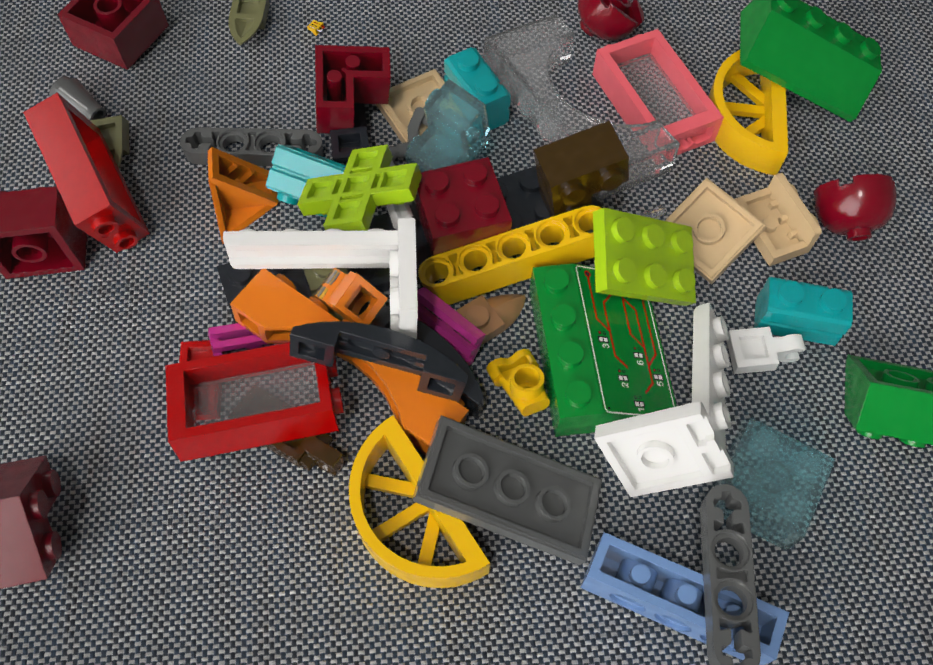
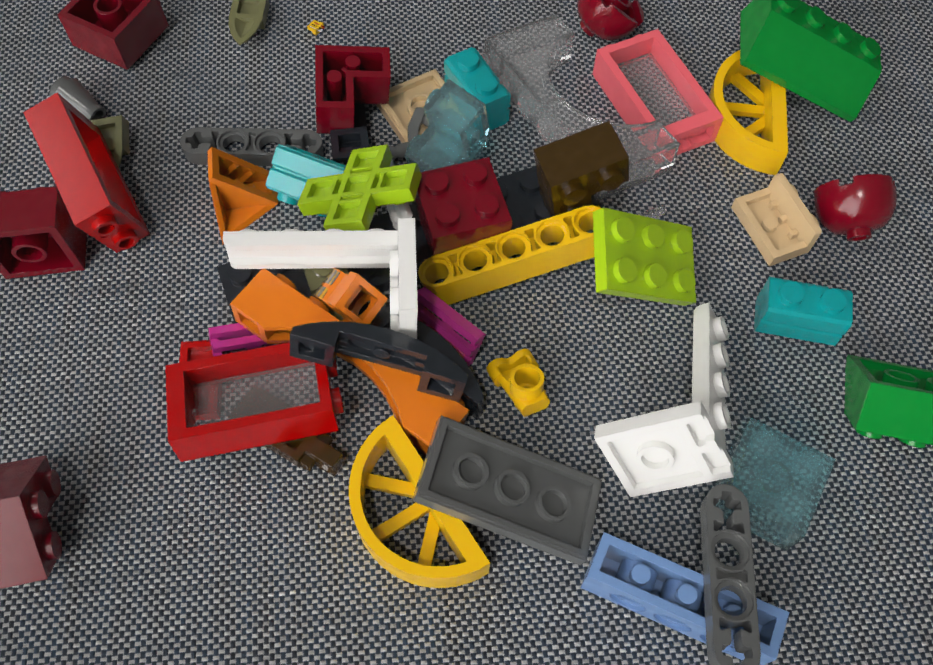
(493, 314): medium nougat plate -> none
(596, 351): green slope -> none
(719, 228): tan tile -> none
(758, 351): white plate -> none

